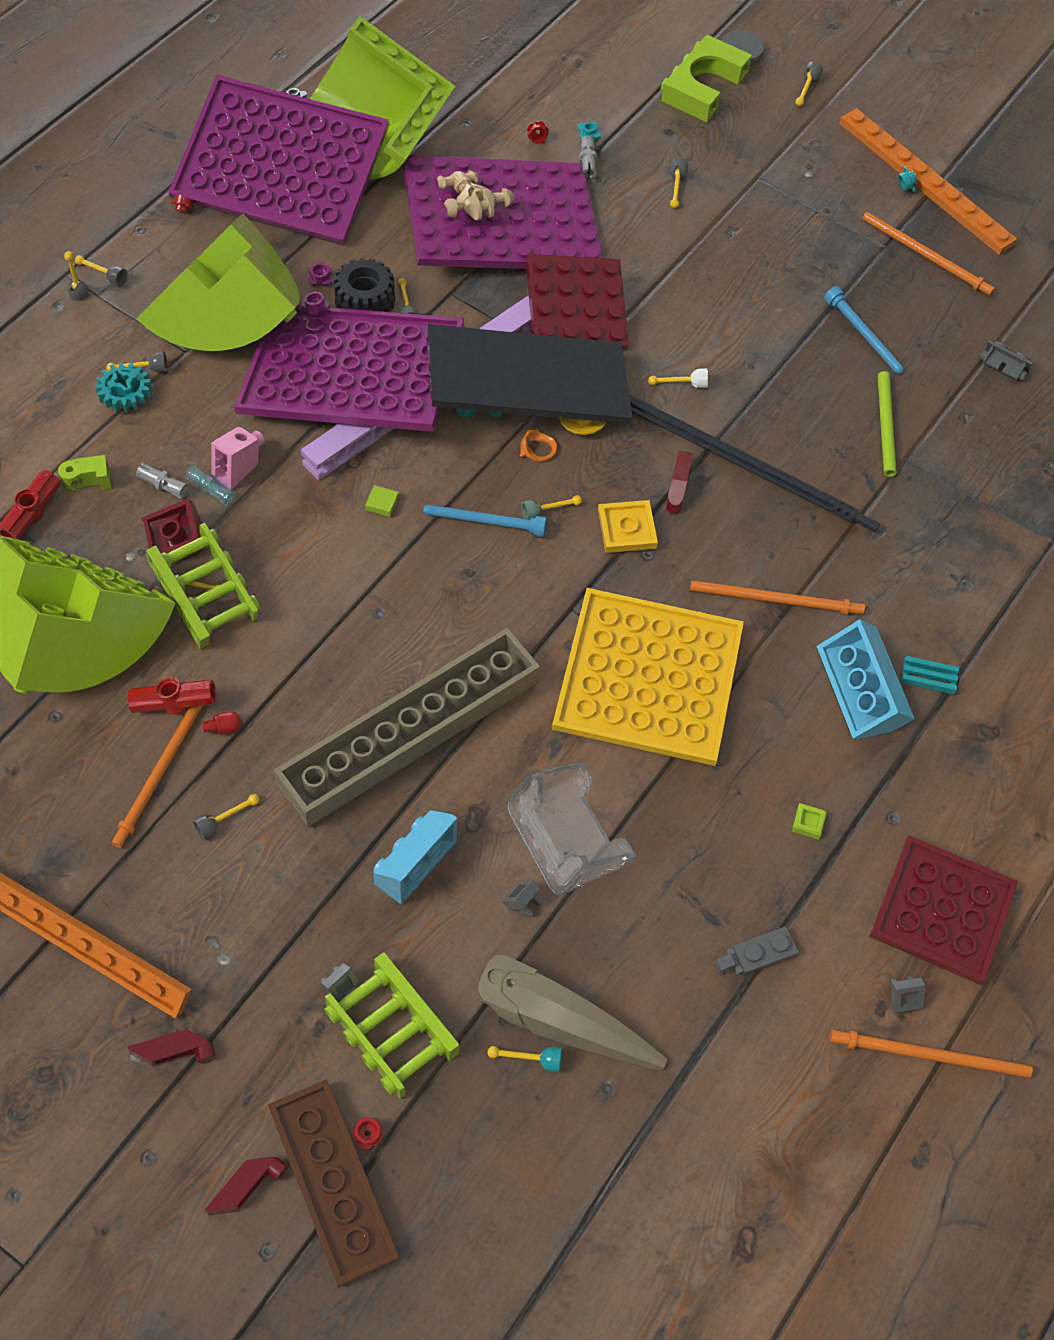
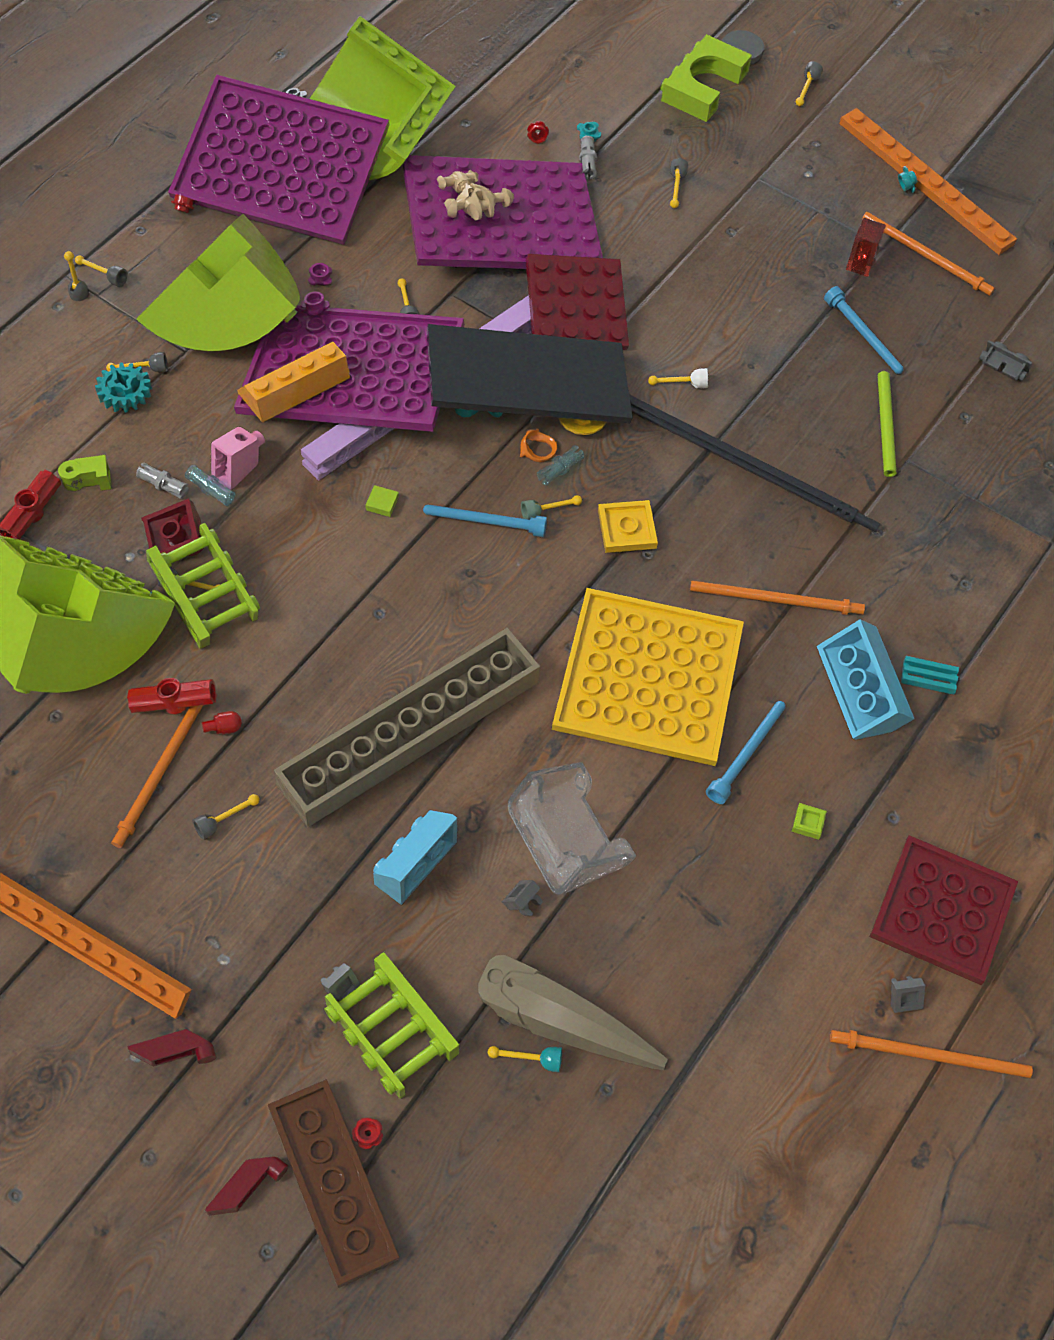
(296, 382): none -> light orange slope
(361, 276): black tyre -> none
(560, 465): none -> clear light blue pin
(679, 481): dark red piece -> none
(720, 789): none -> dark azure piece
(758, 953): dark grey hinge -> none
(865, 247): none -> clear red brick

